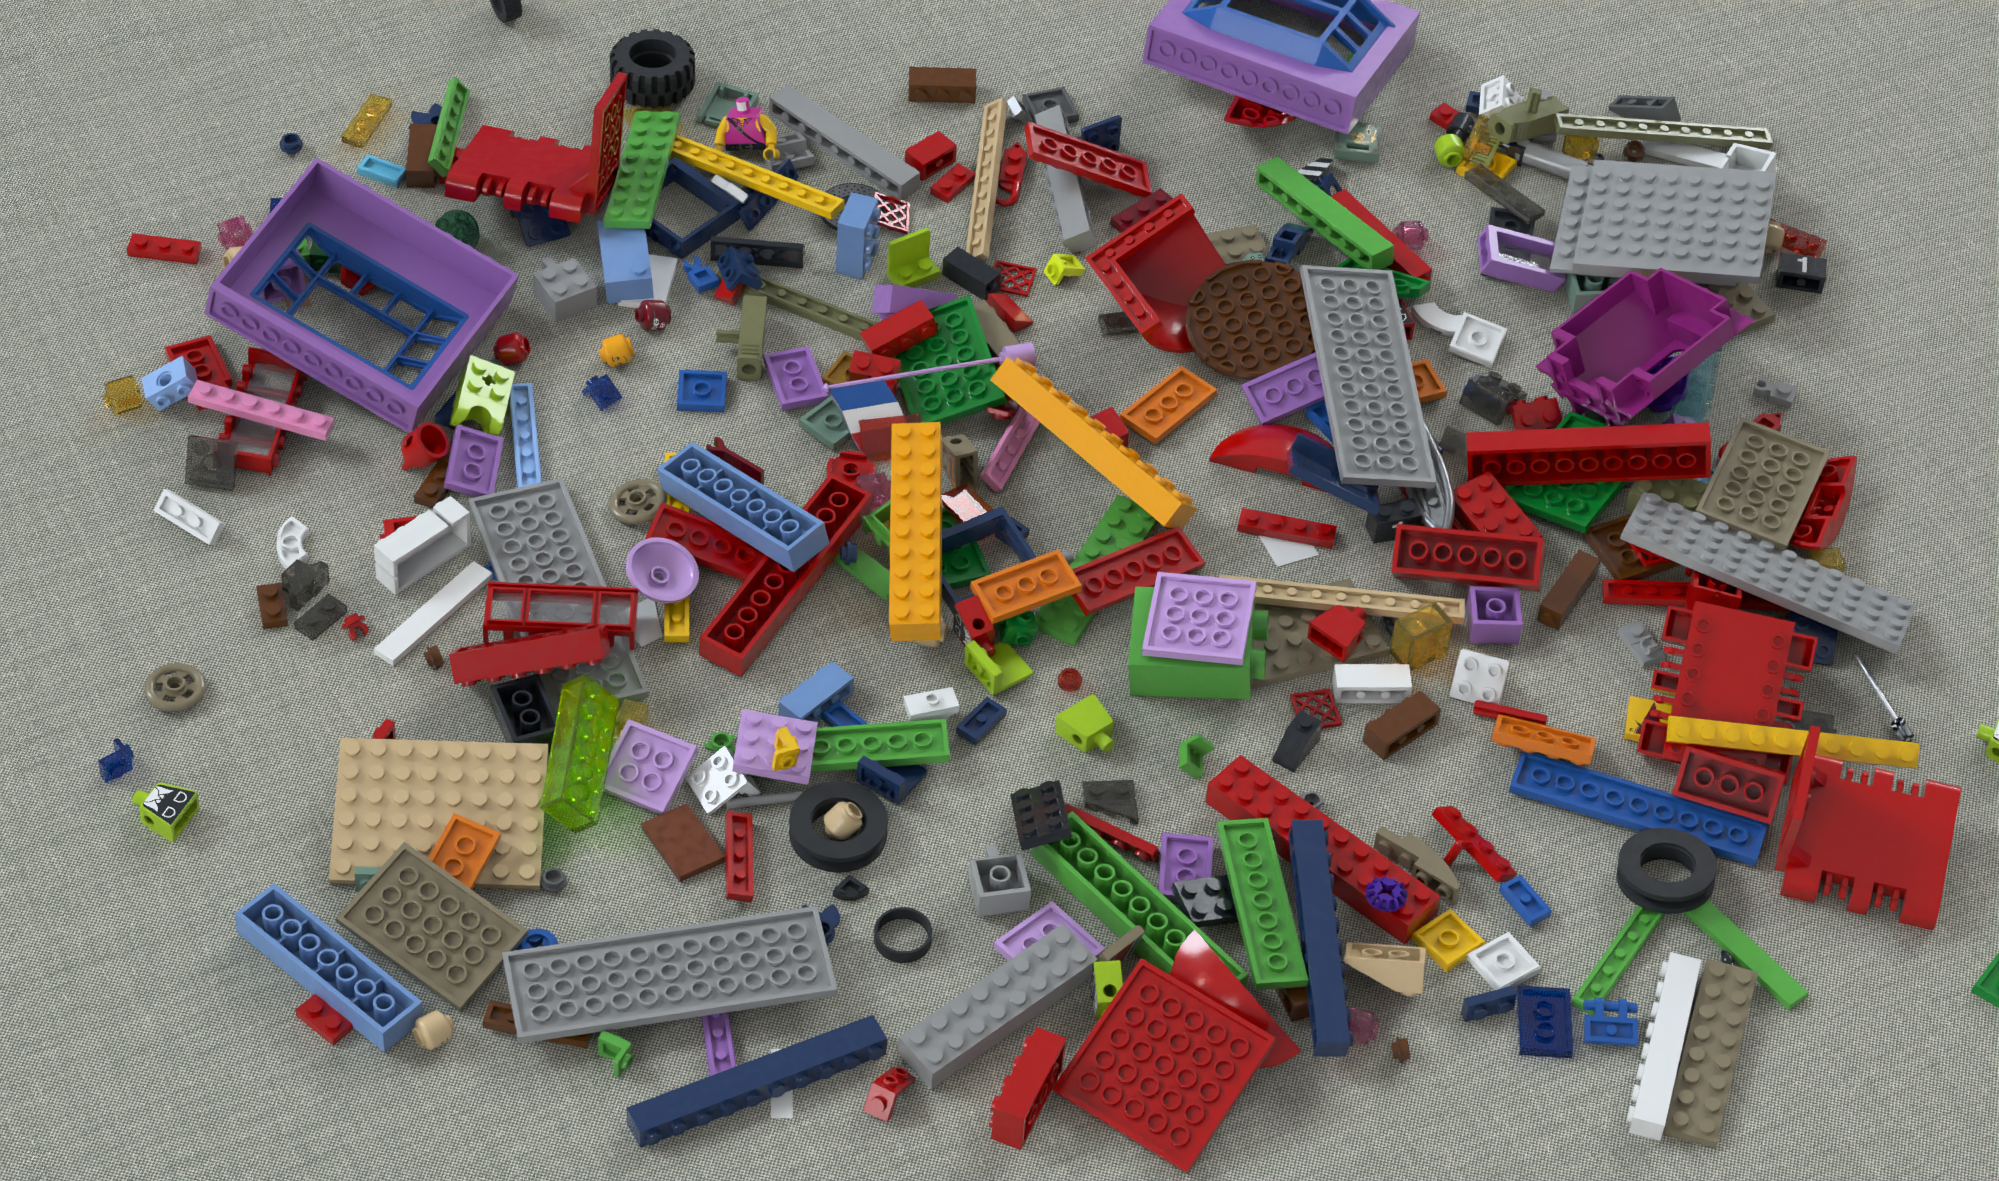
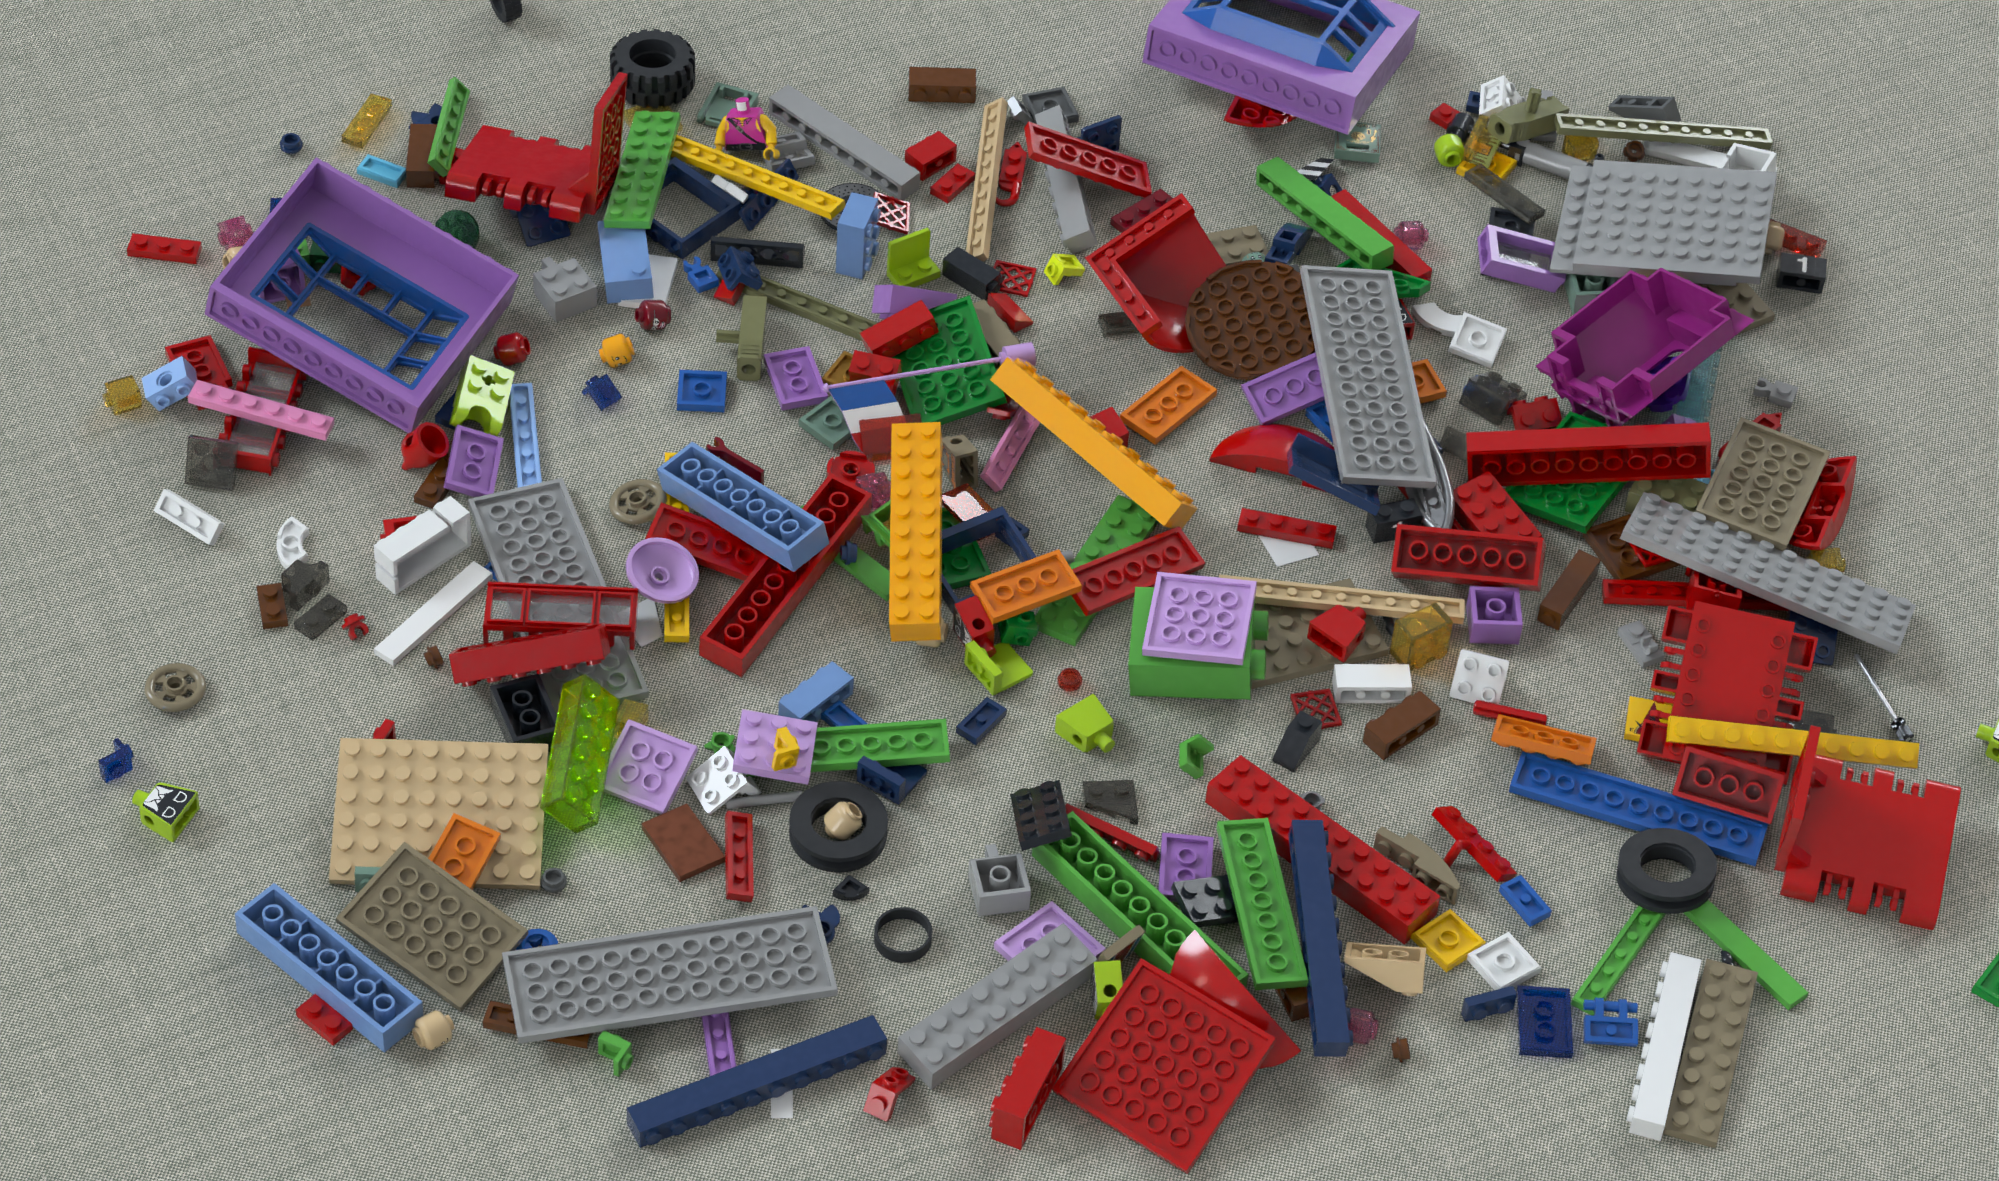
(931, 705): white brick -> none
(1383, 901): dark purple gear -> none

